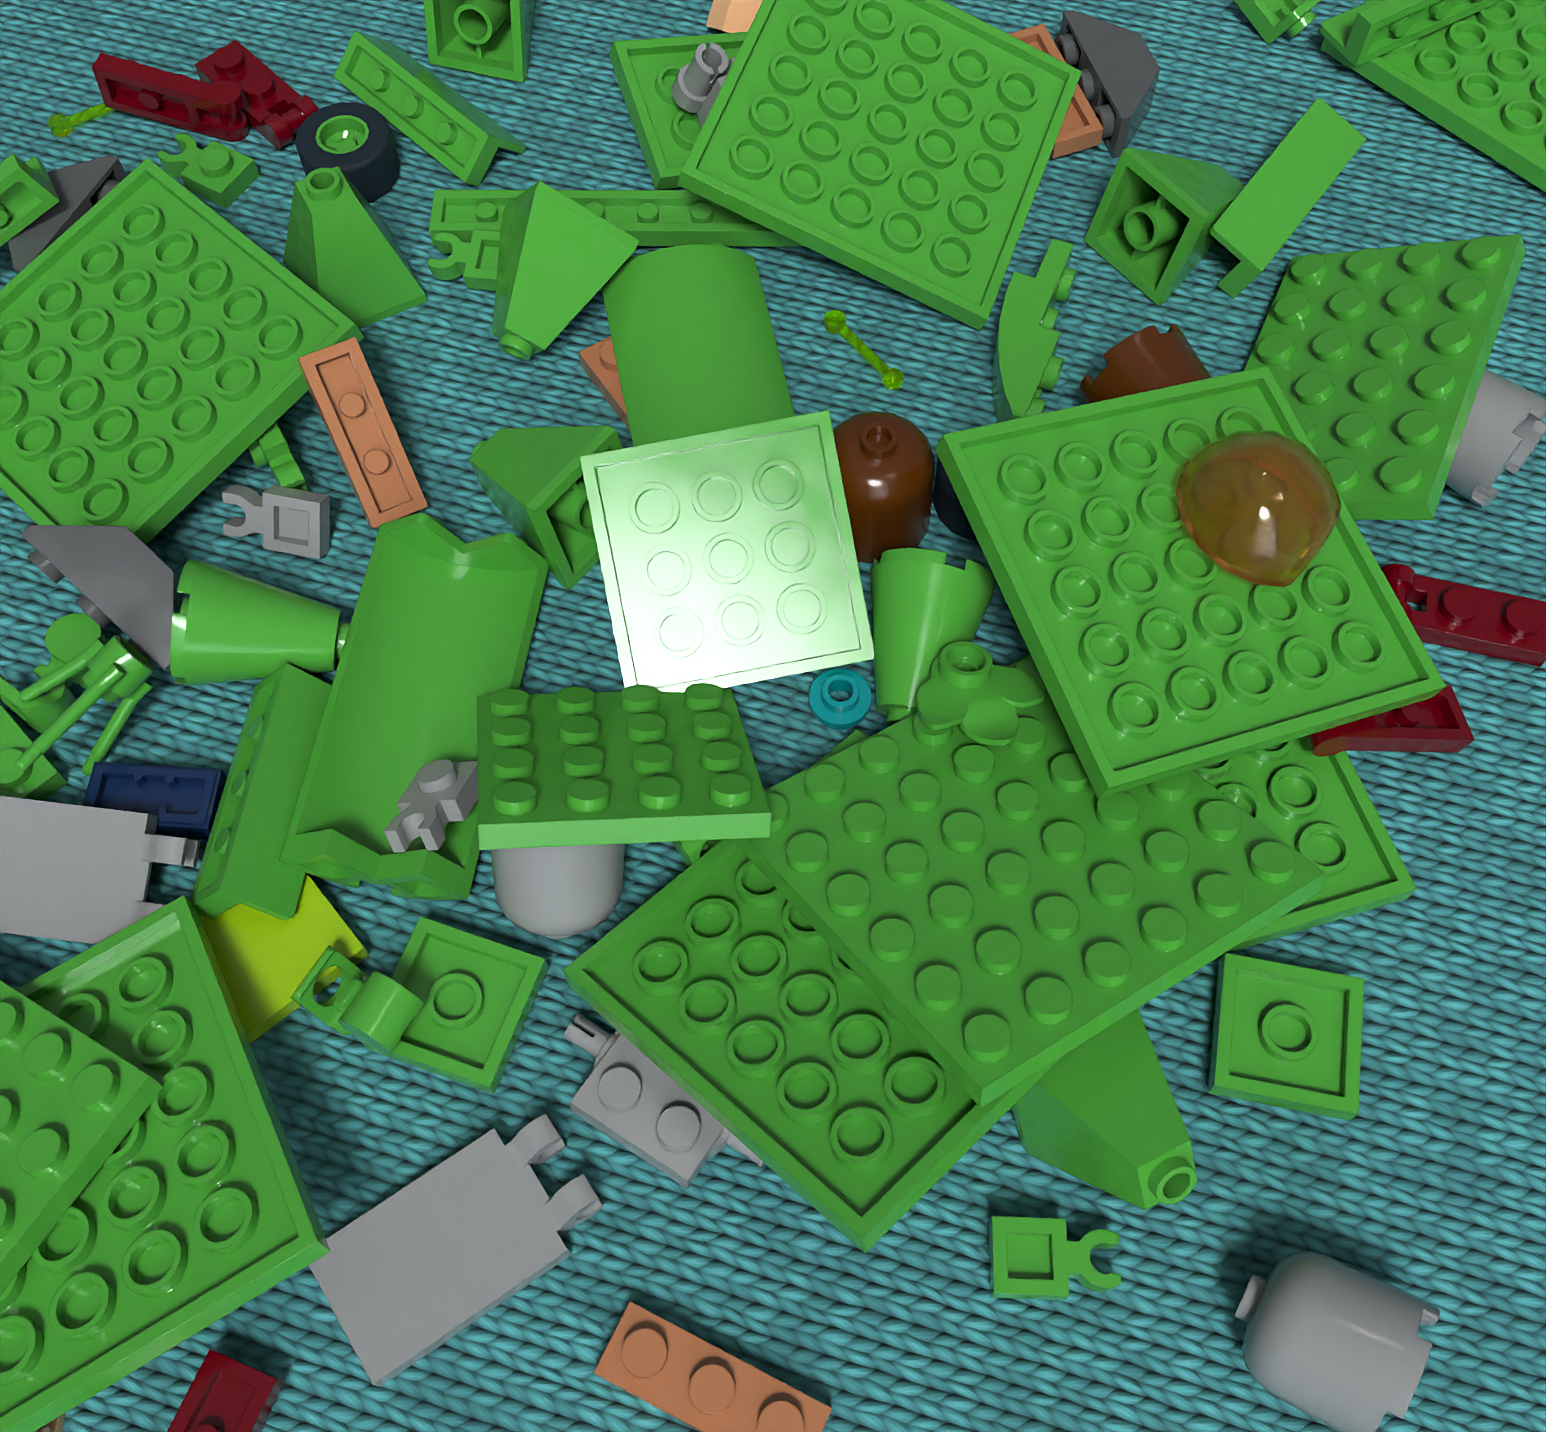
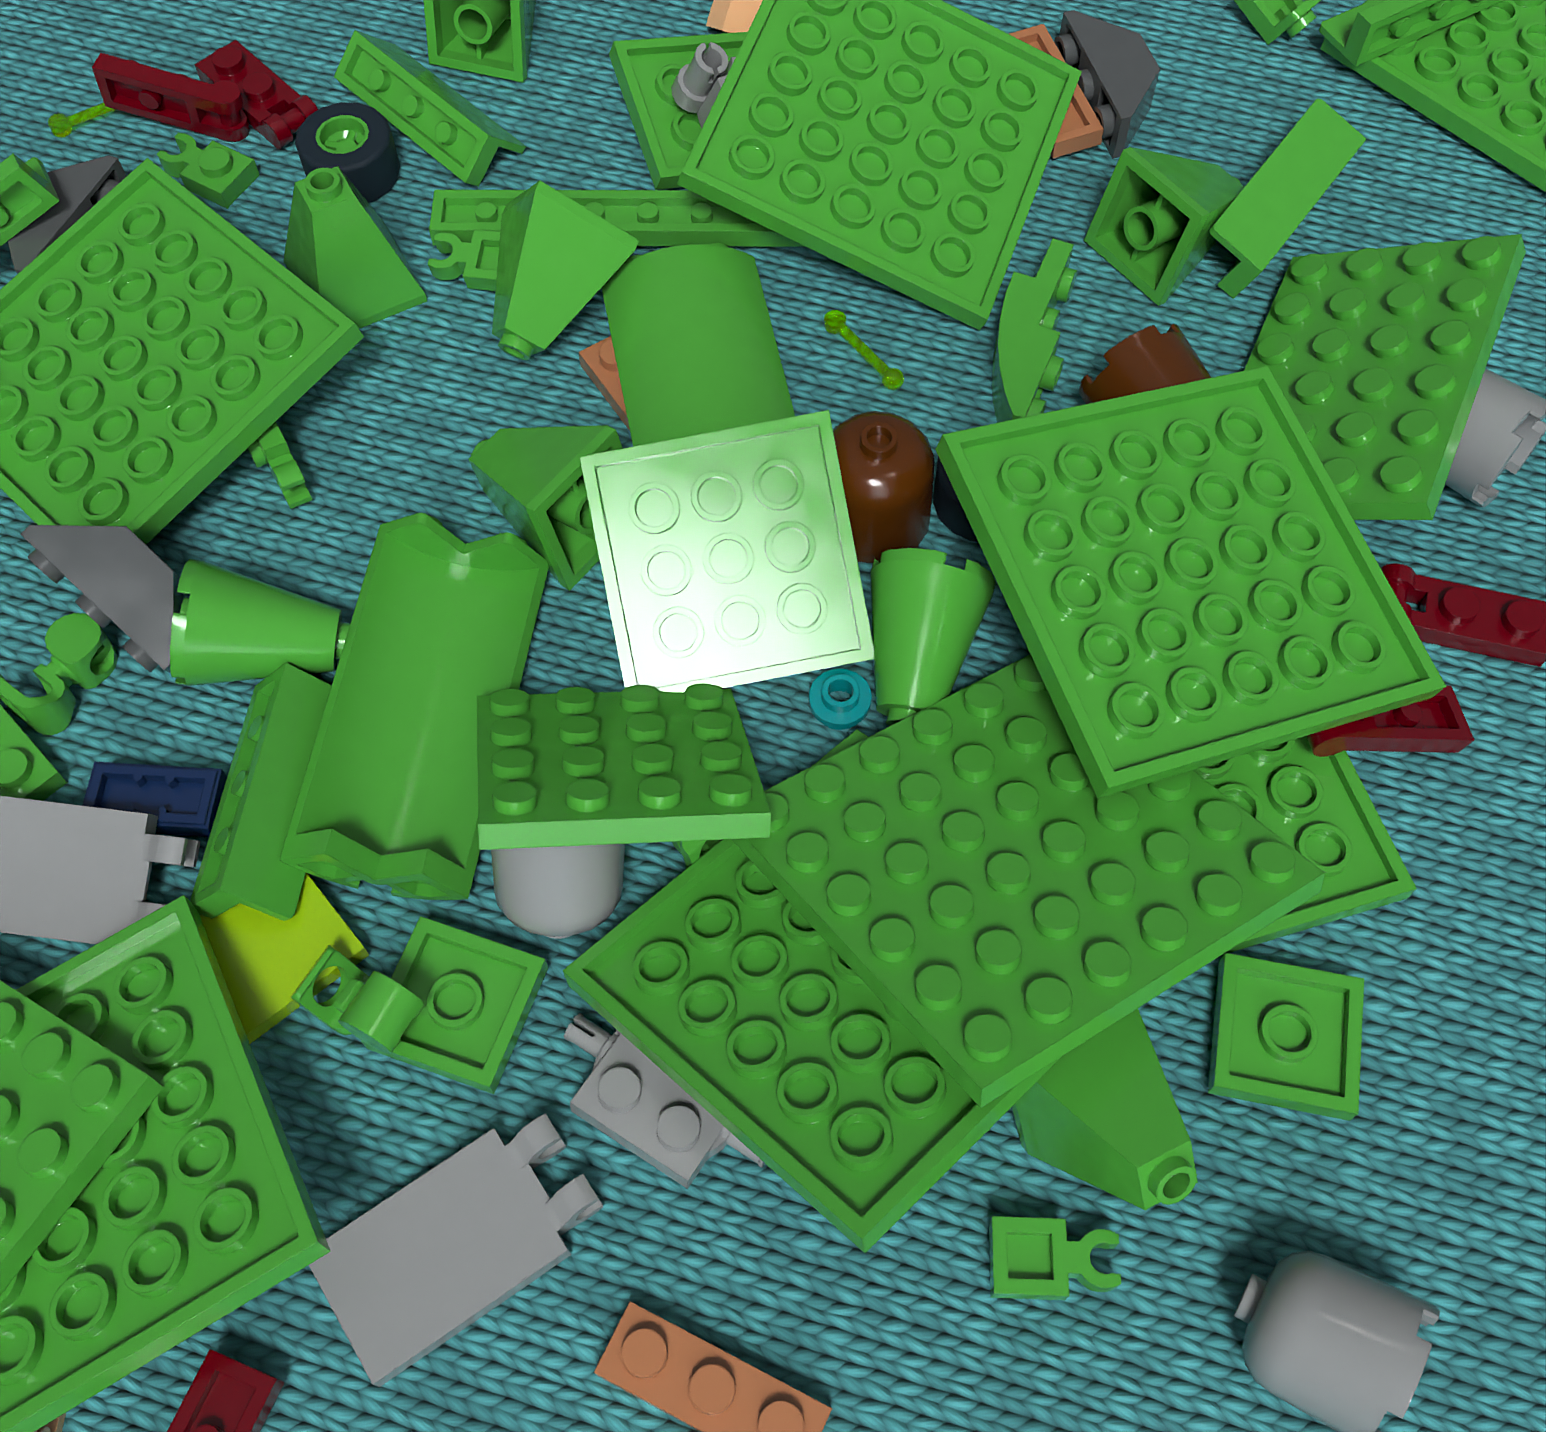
(114, 672): bright green plant -> none
(287, 517): light grey plate -> none
(362, 432): nougat plate -> none
(435, 796): light grey plate -> none
(975, 694): bright green plate -> none
(1258, 505): clear orange cylinder -> none

